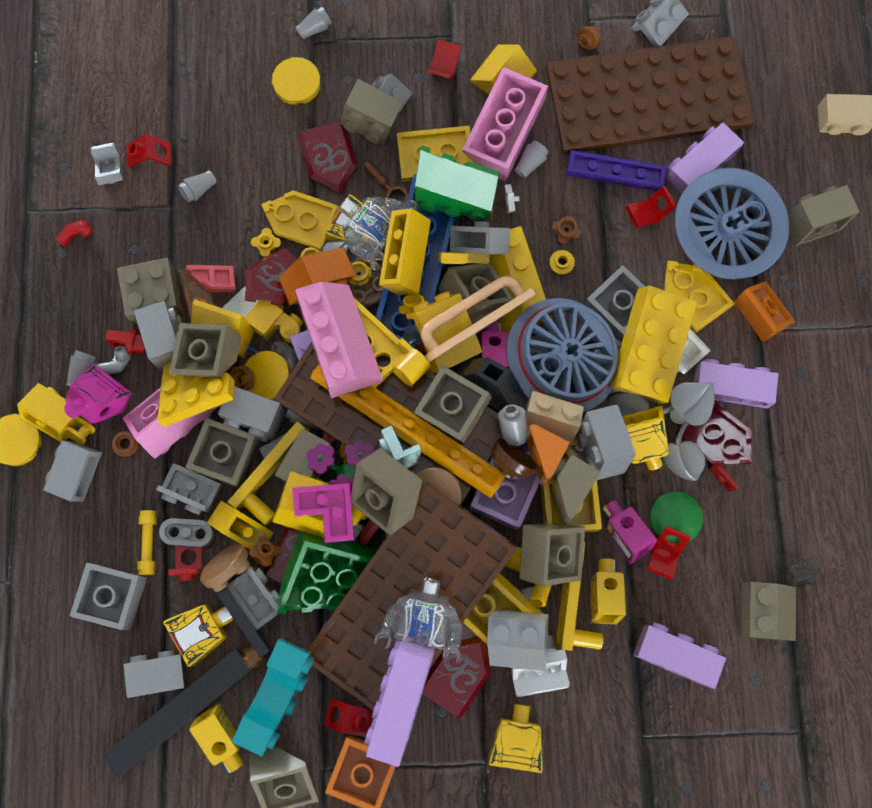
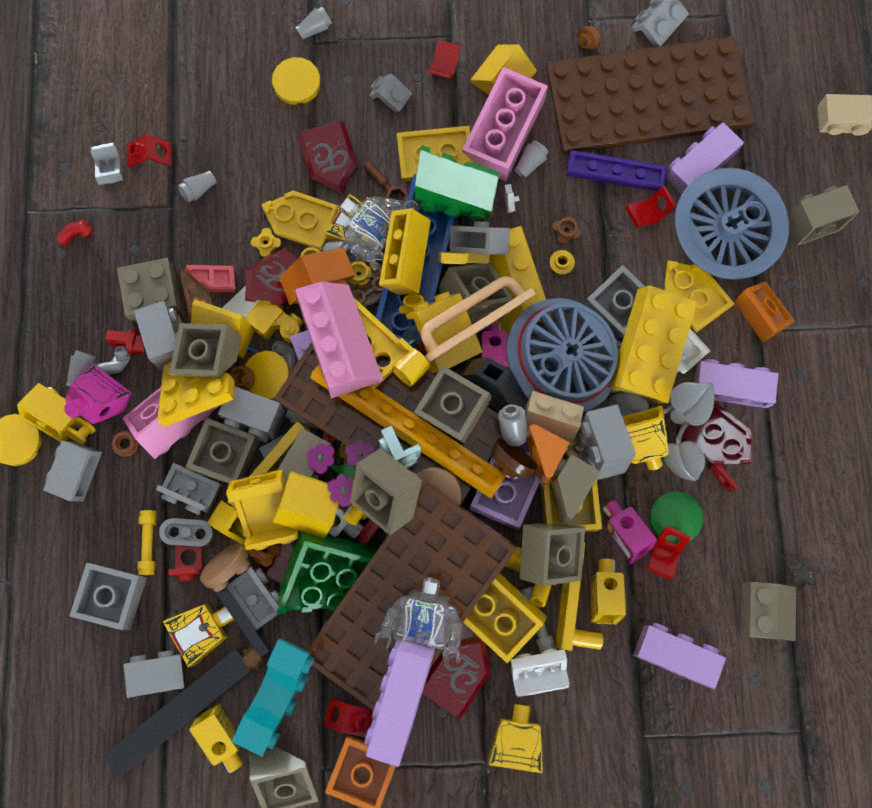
(256, 504): none -> yellow panel
(333, 503): dark pink plate -> none
(370, 112): dark tan brick -> none
(518, 639): light grey slope -> none

